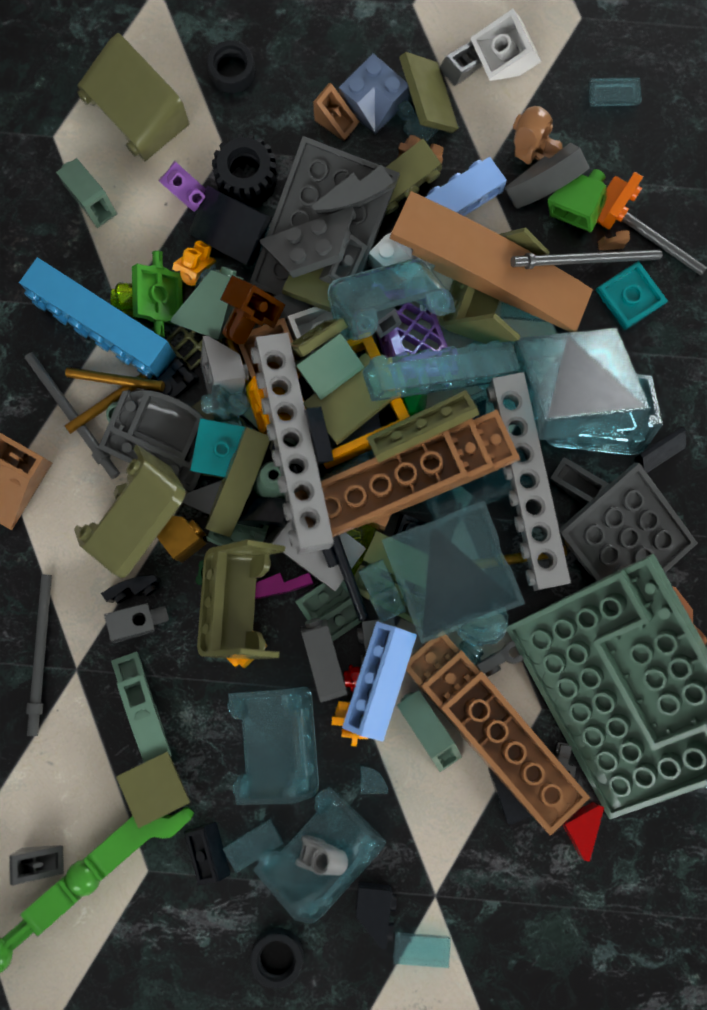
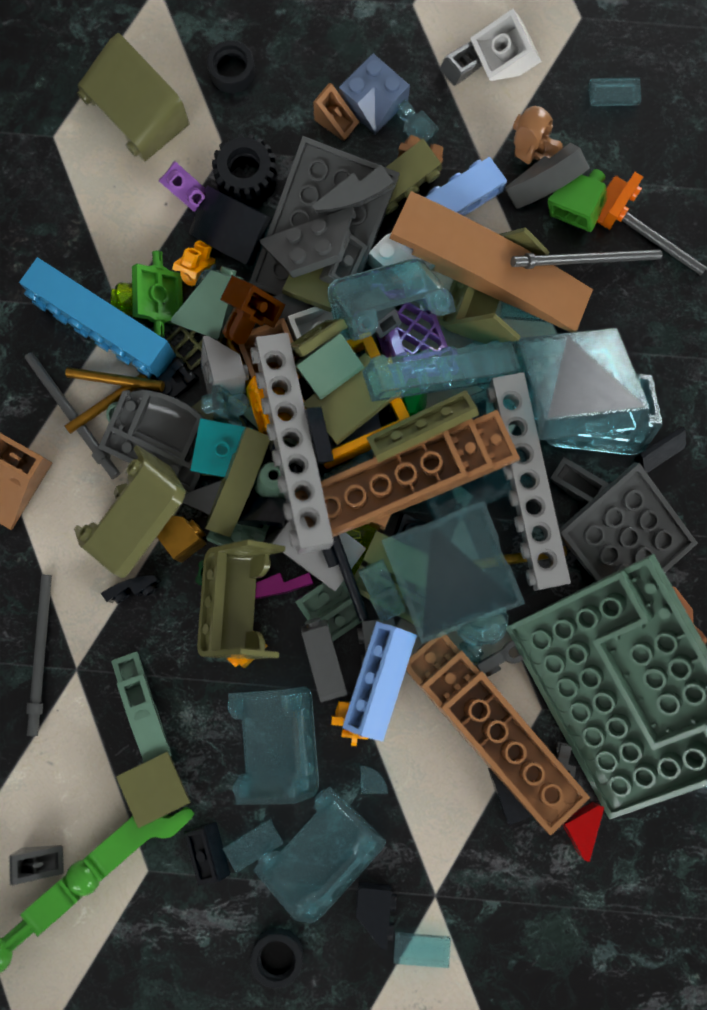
(87, 192): sand green slope -> none
(122, 626): dark grey torso -> none
(321, 857): light grey piece -> none
(351, 677): red plate -> none
(428, 92): olive tile -> none
(429, 730): sand green slope -> none
(616, 242): medium nougat tile -> none
(631, 295): teal tile -> none

